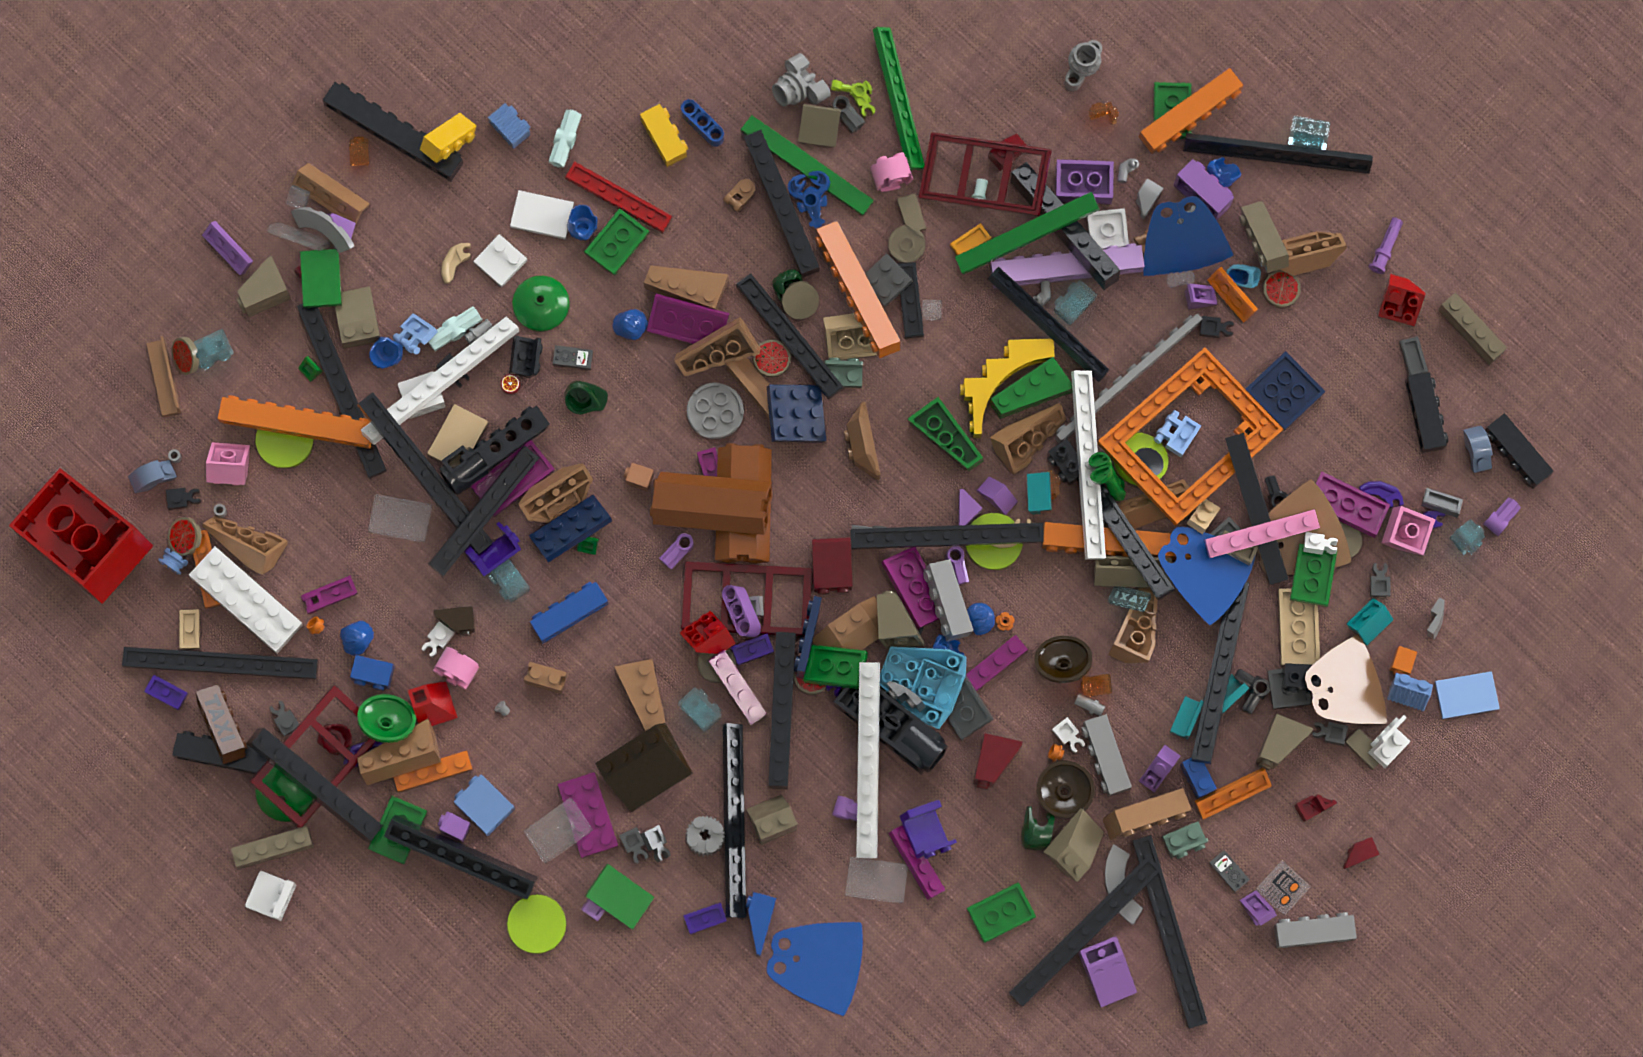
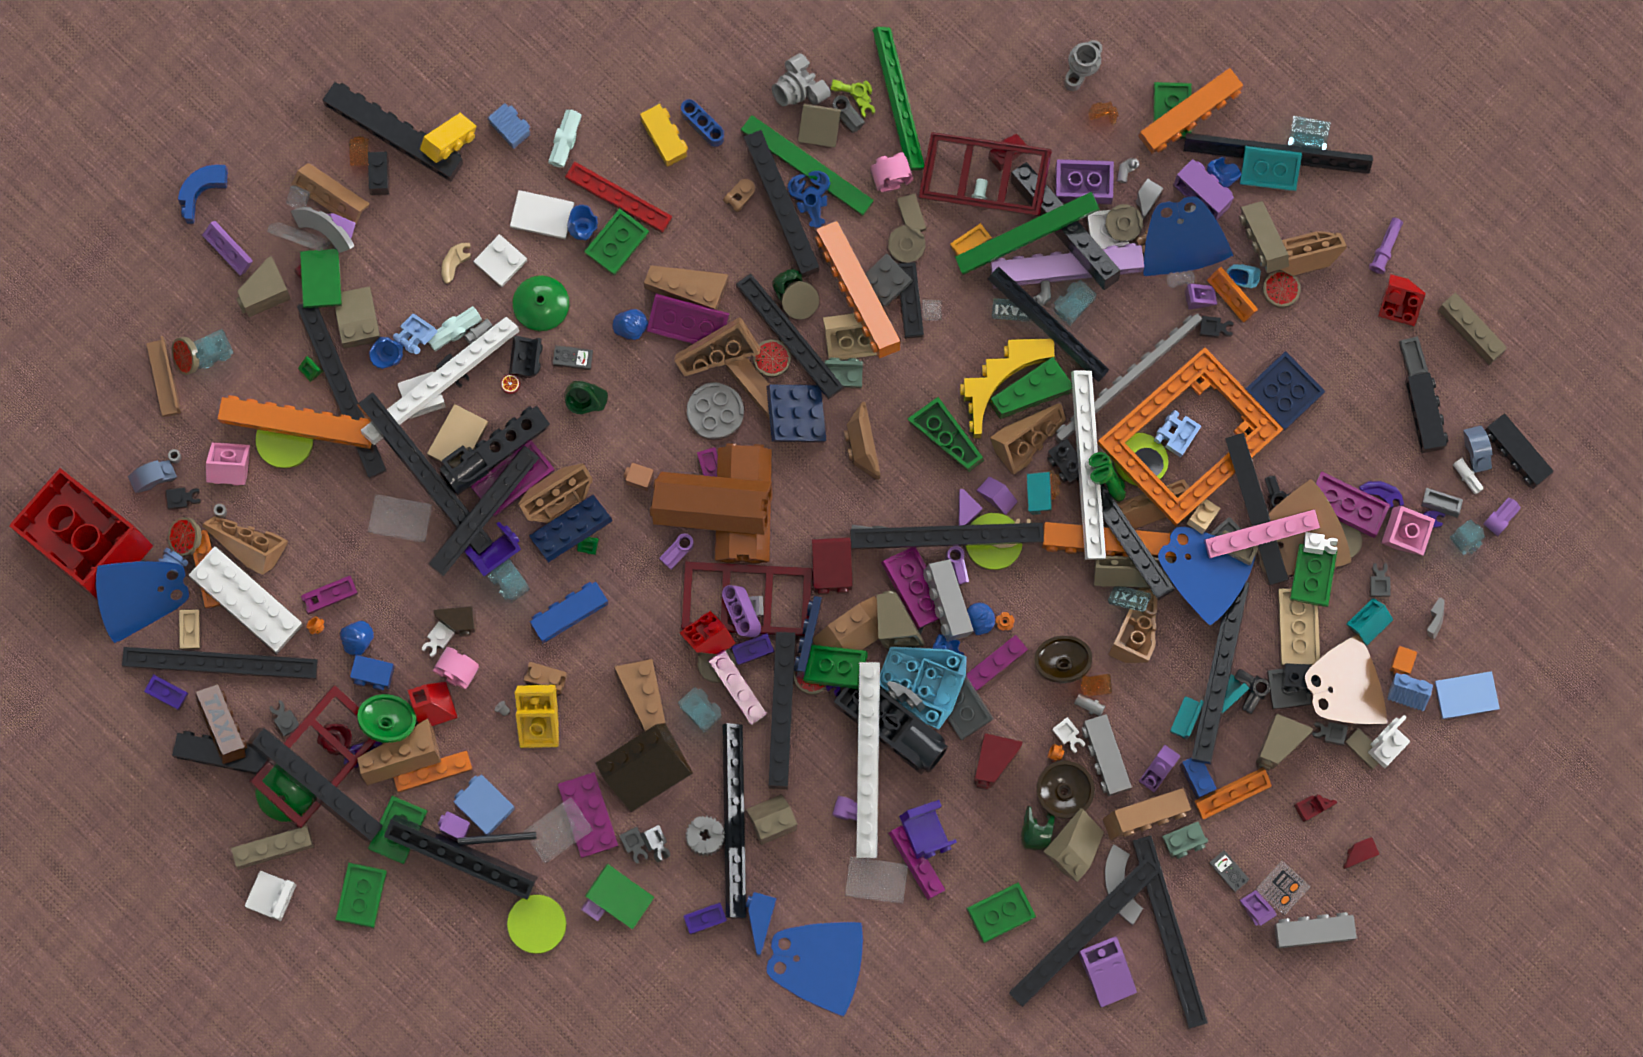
(130, 595): none -> blue piece
(200, 180): none -> blue arch
(361, 895): none -> green tile
(378, 173): none -> black brick
(497, 838): none -> black bar
(537, 716): none -> yellow slope
(1007, 310): none -> clear light blue tile
(1123, 223): none -> dark tan tile
(1270, 168): none -> teal plate
(1468, 476): none -> white axle

